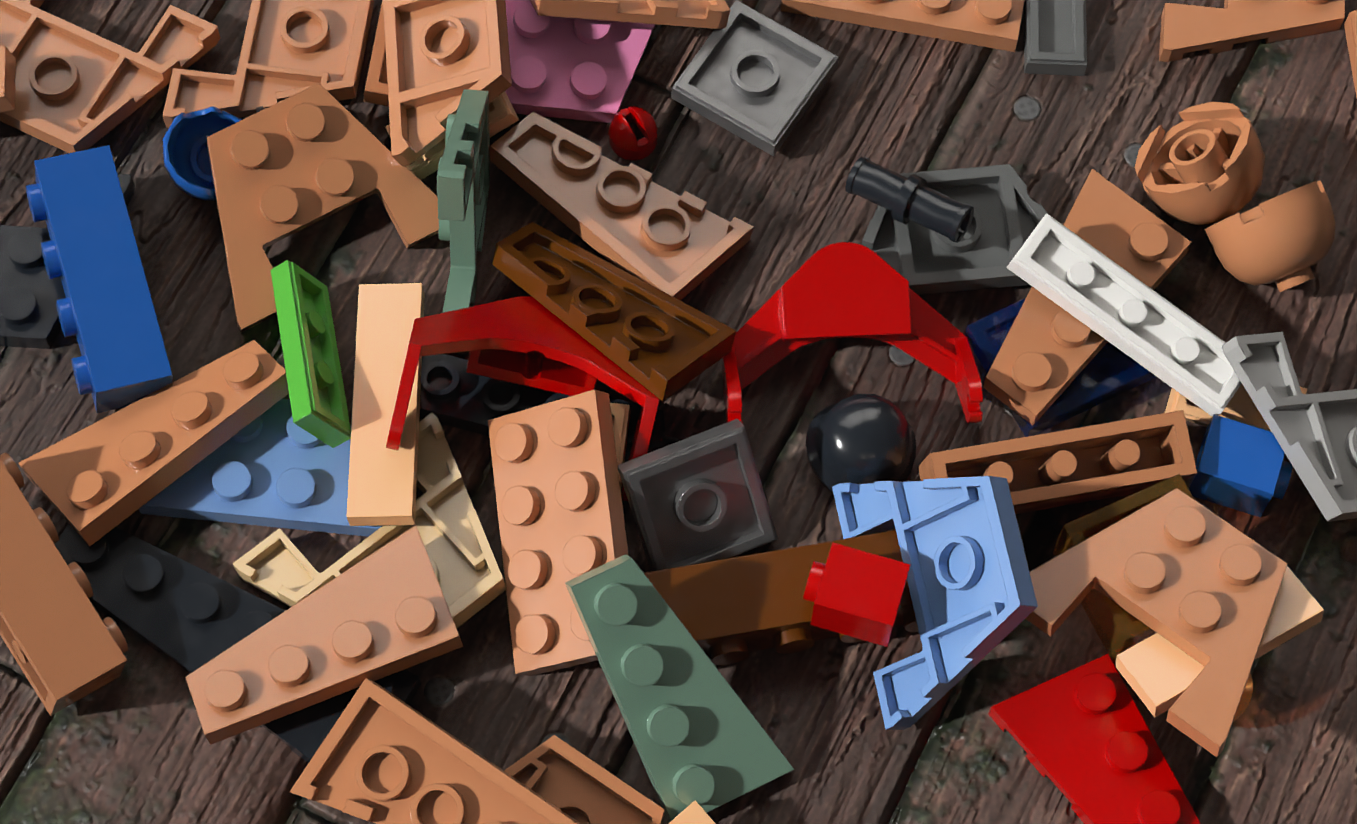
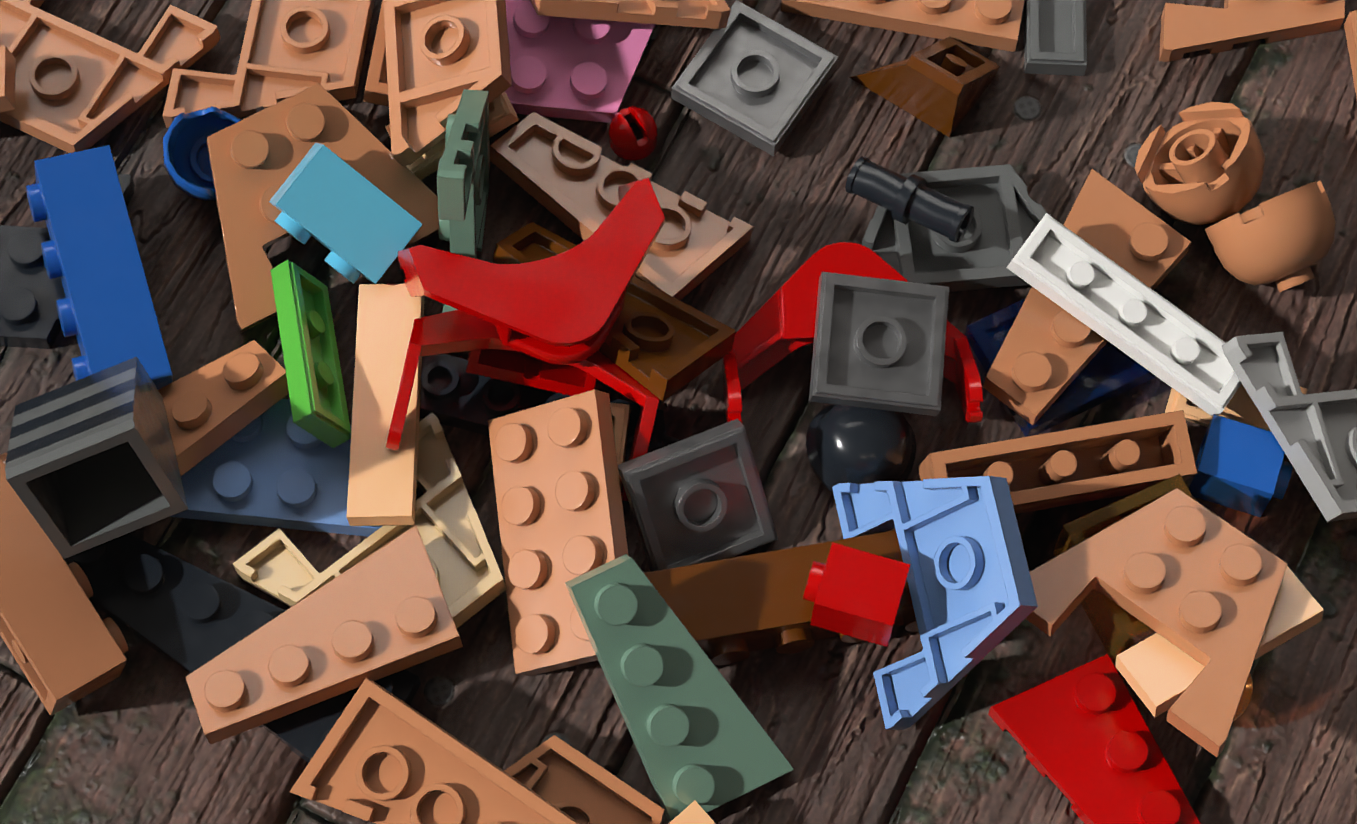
(95, 458): none -> dark grey slope
(344, 214): none -> medium azure brick
(554, 305): none -> red piece
(879, 344): none -> flat silver plate
(934, 83): none -> reddish brown slope

